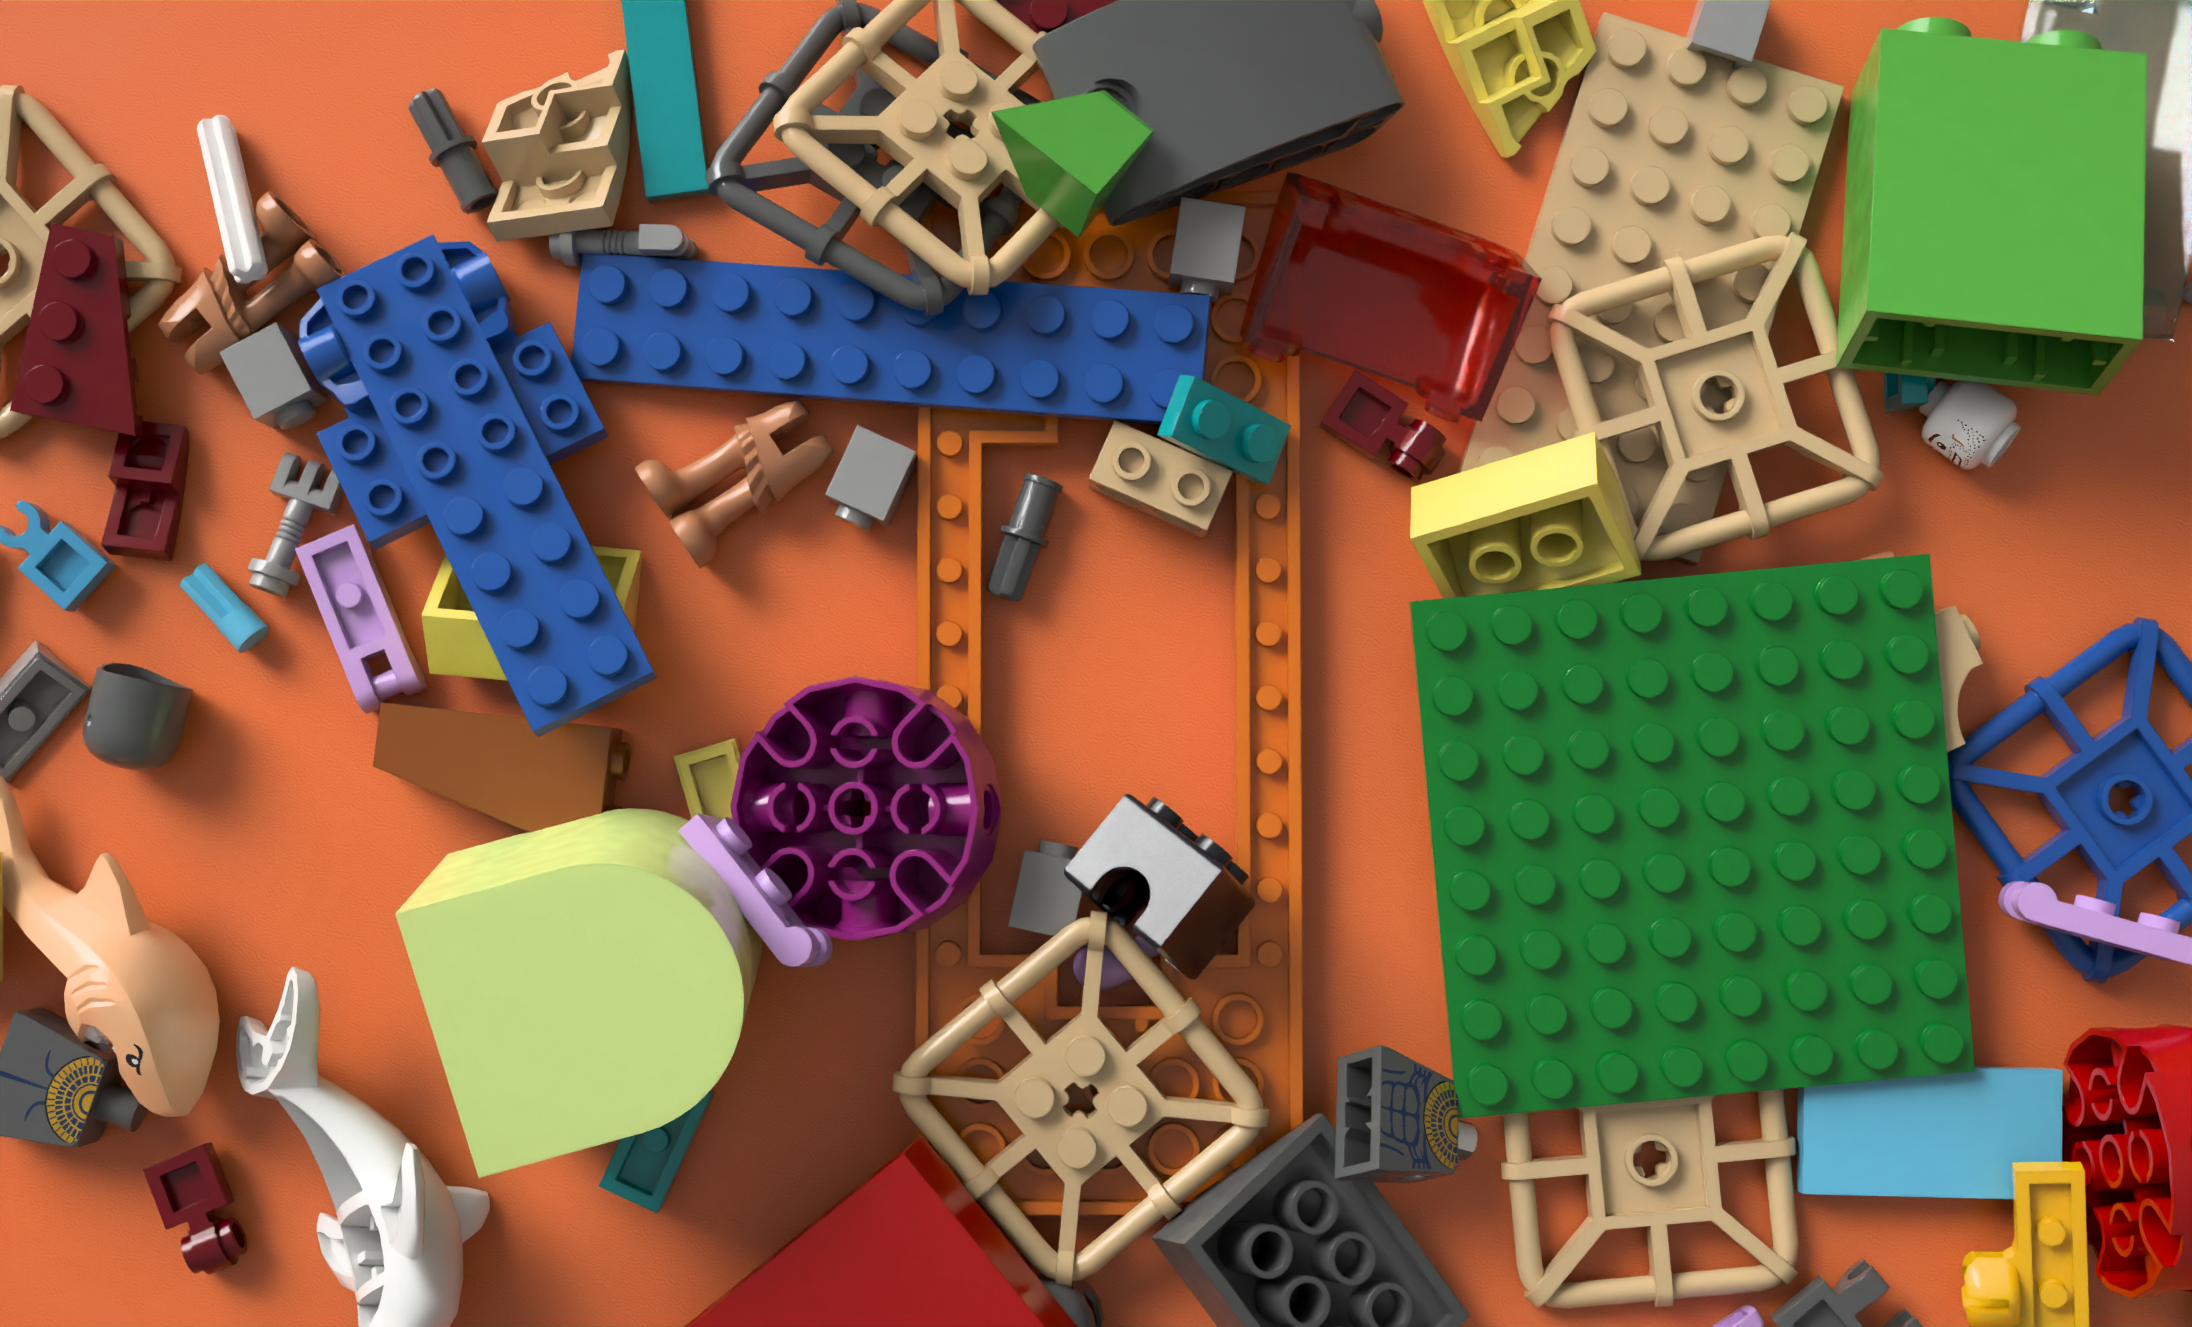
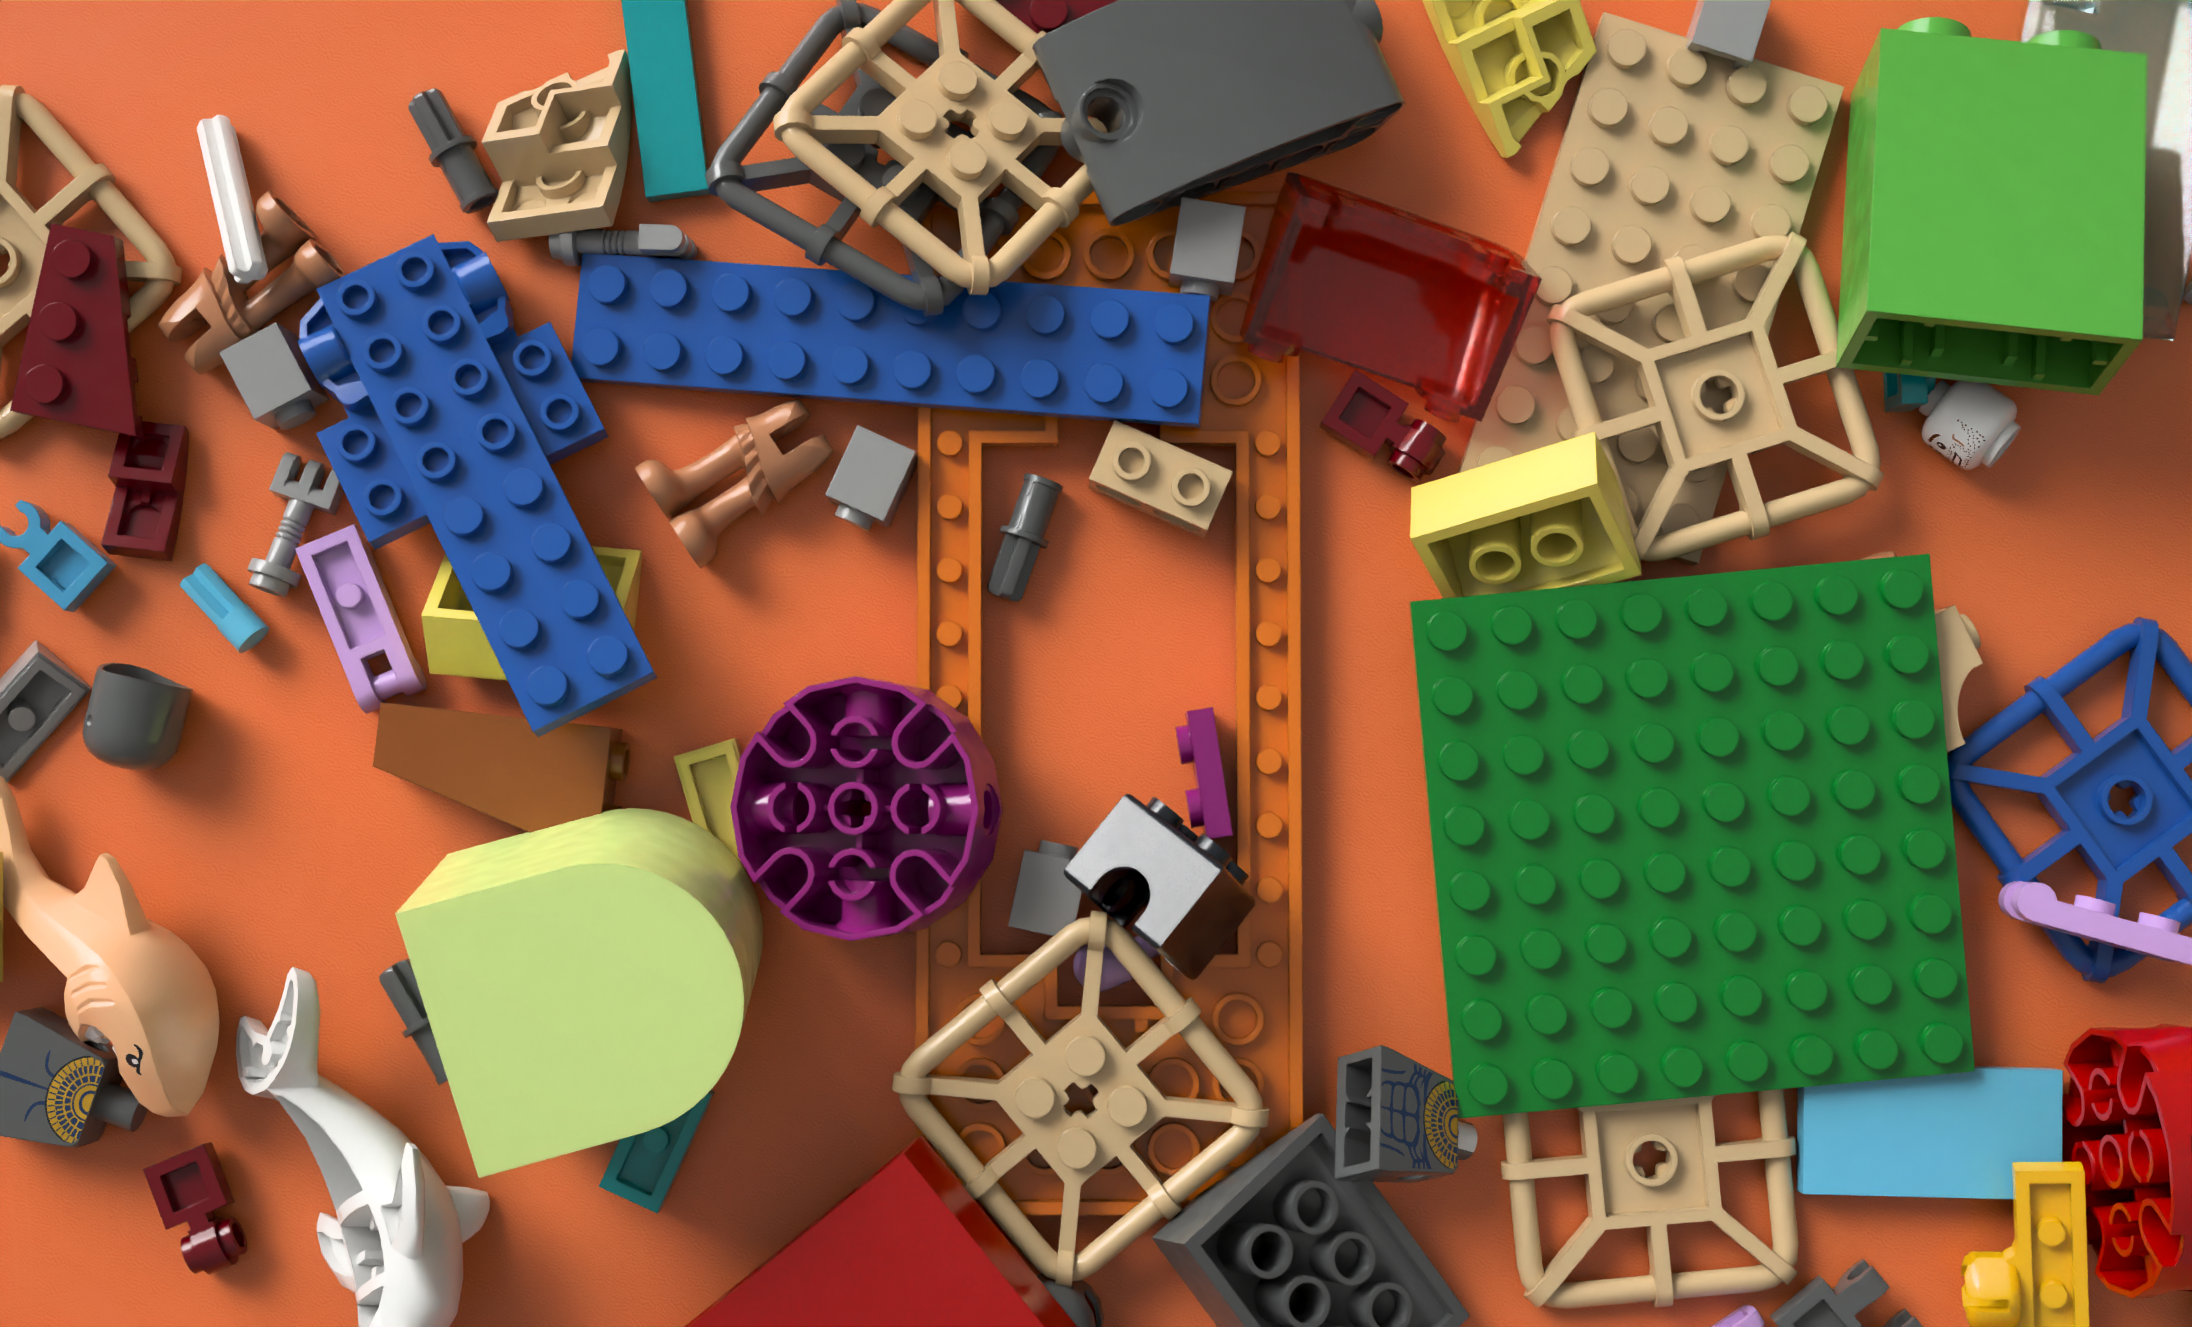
(405, 995): none -> dark grey axle
(758, 892): lavender plate -> none
(1072, 152): bright green slope -> none
(1200, 746): none -> magenta plate
(1224, 429): teal plate -> none

